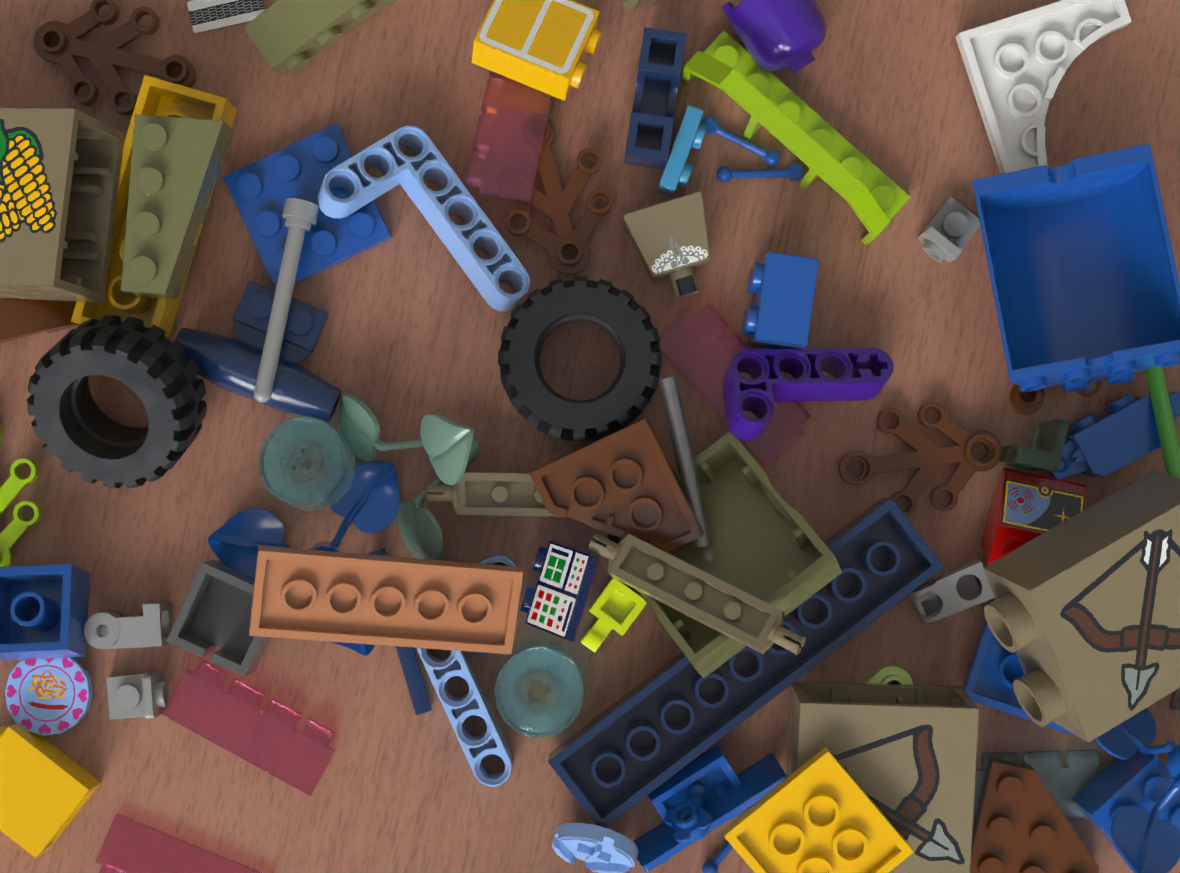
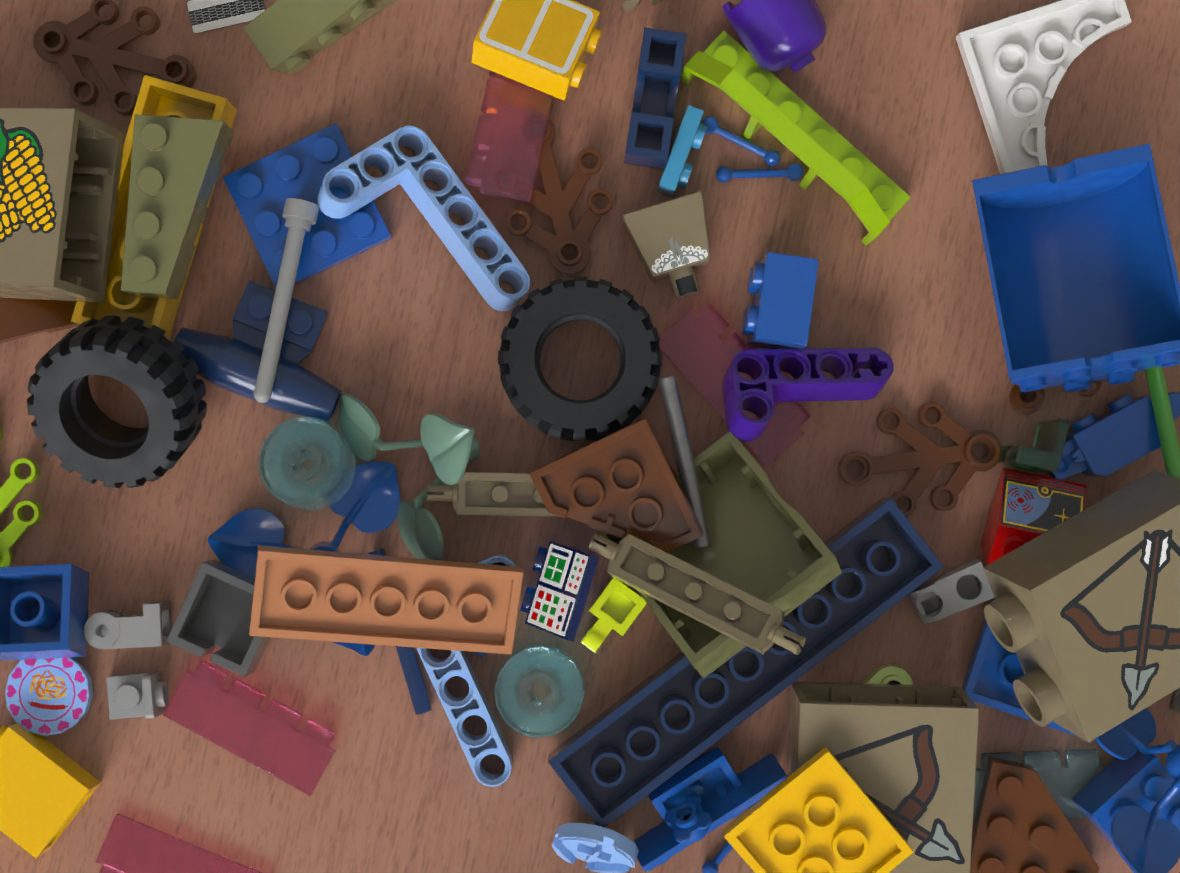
(948, 231): light grey bracket -> none

